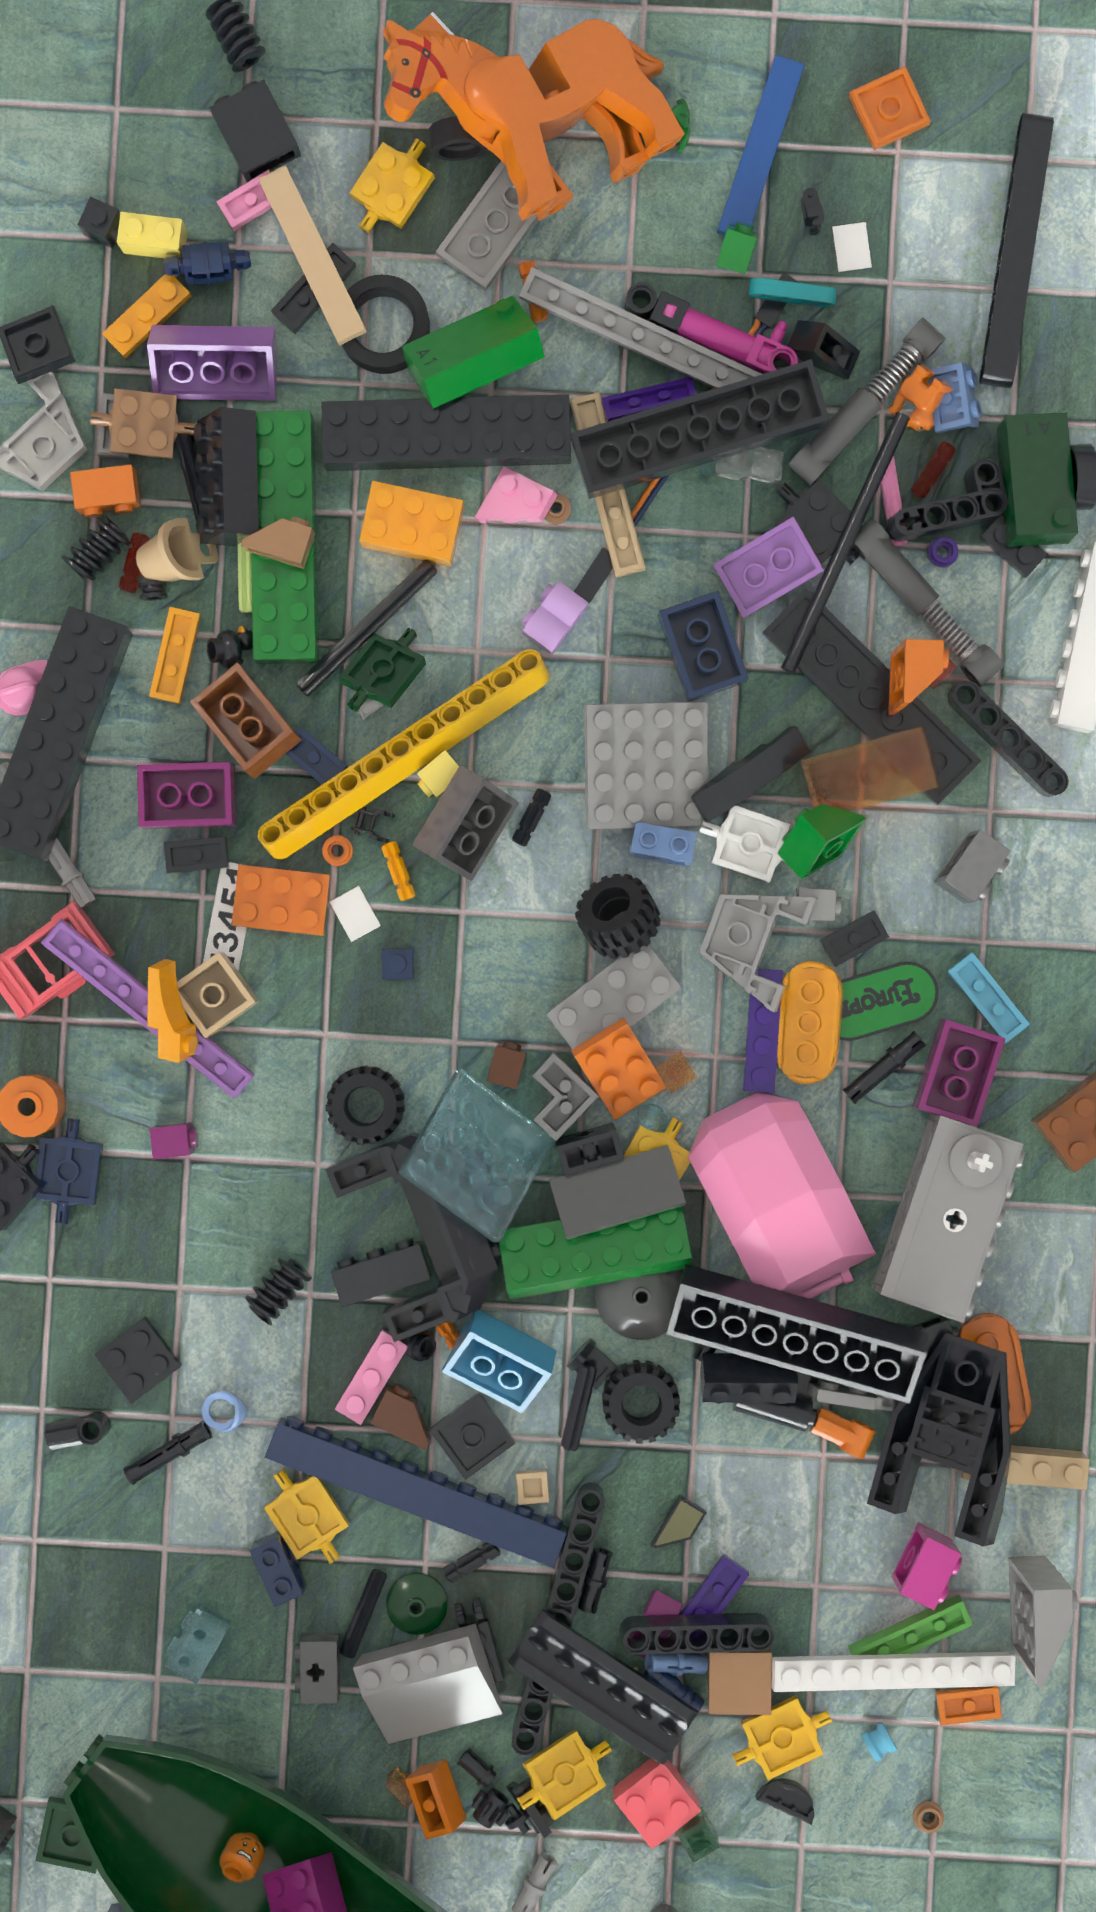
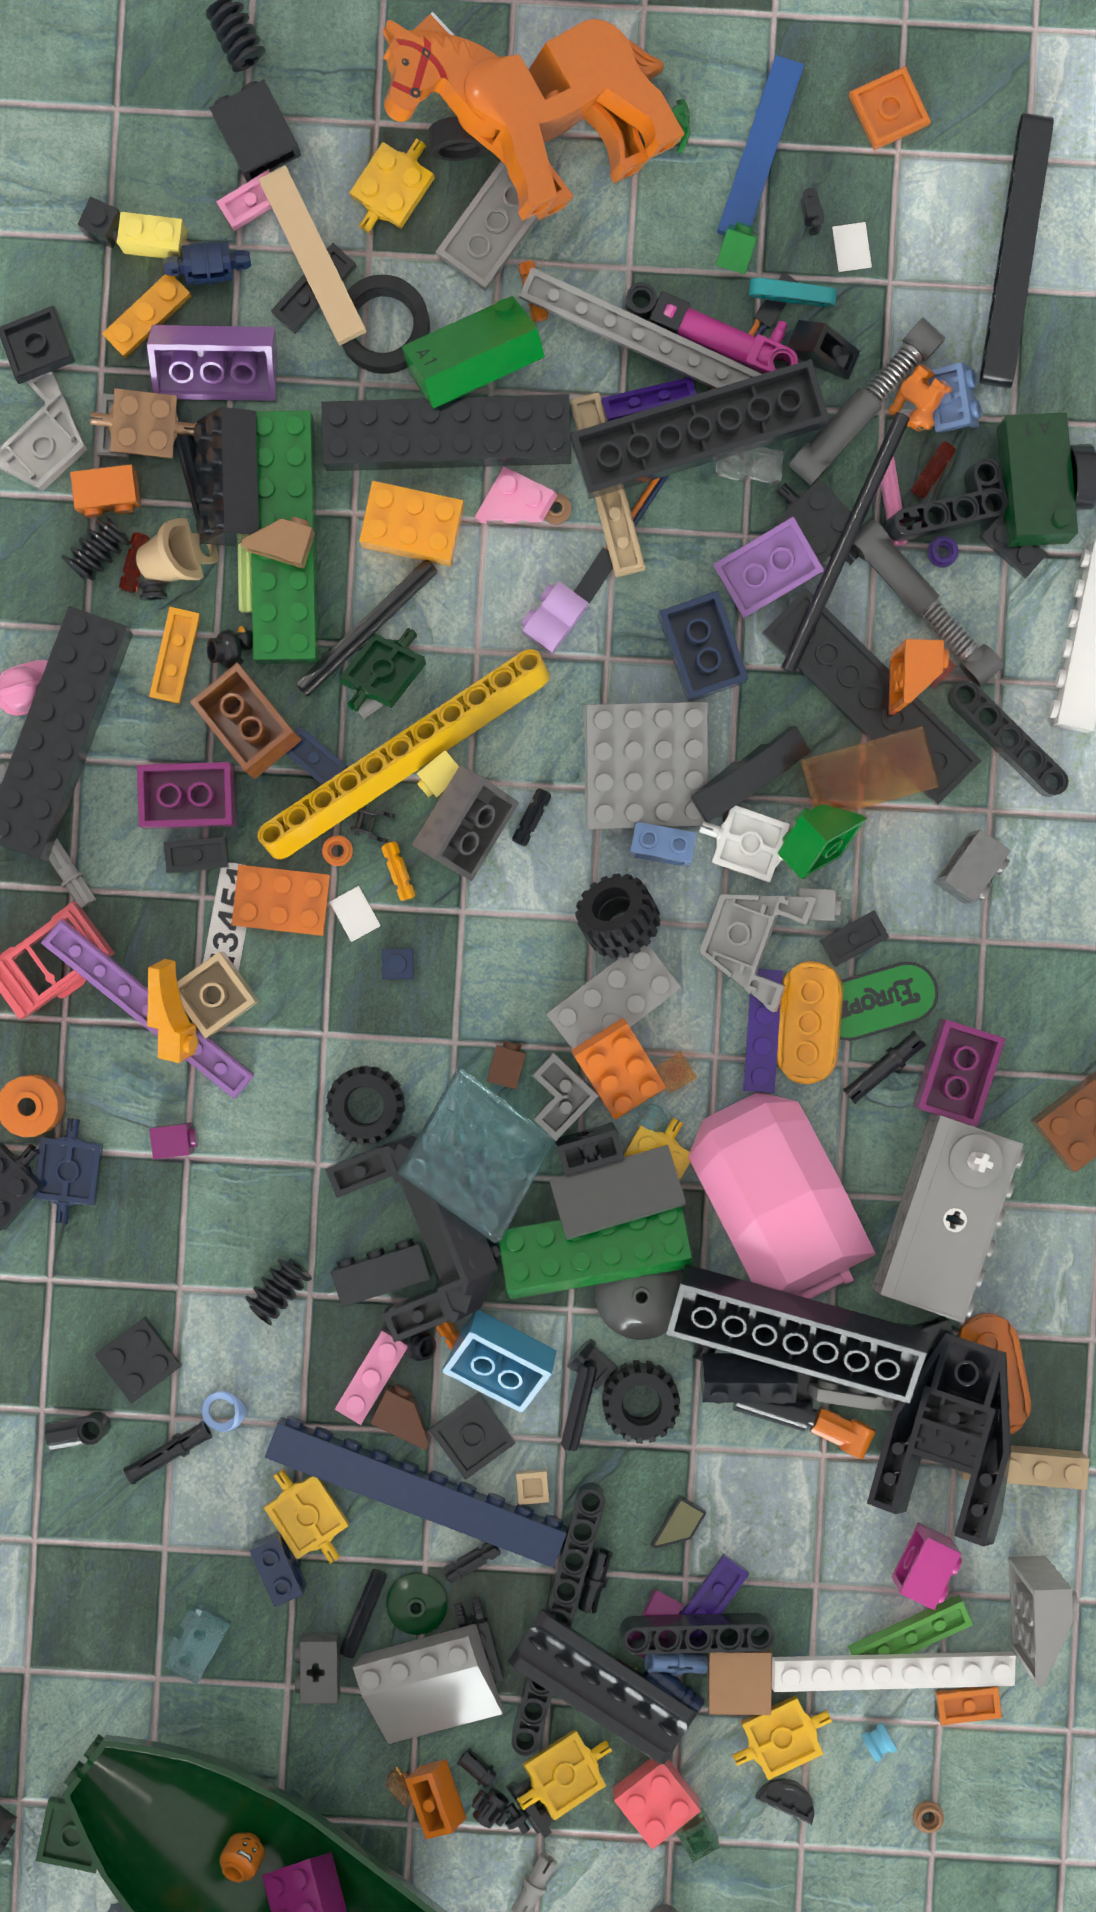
(988, 997): medium azure plate -> none

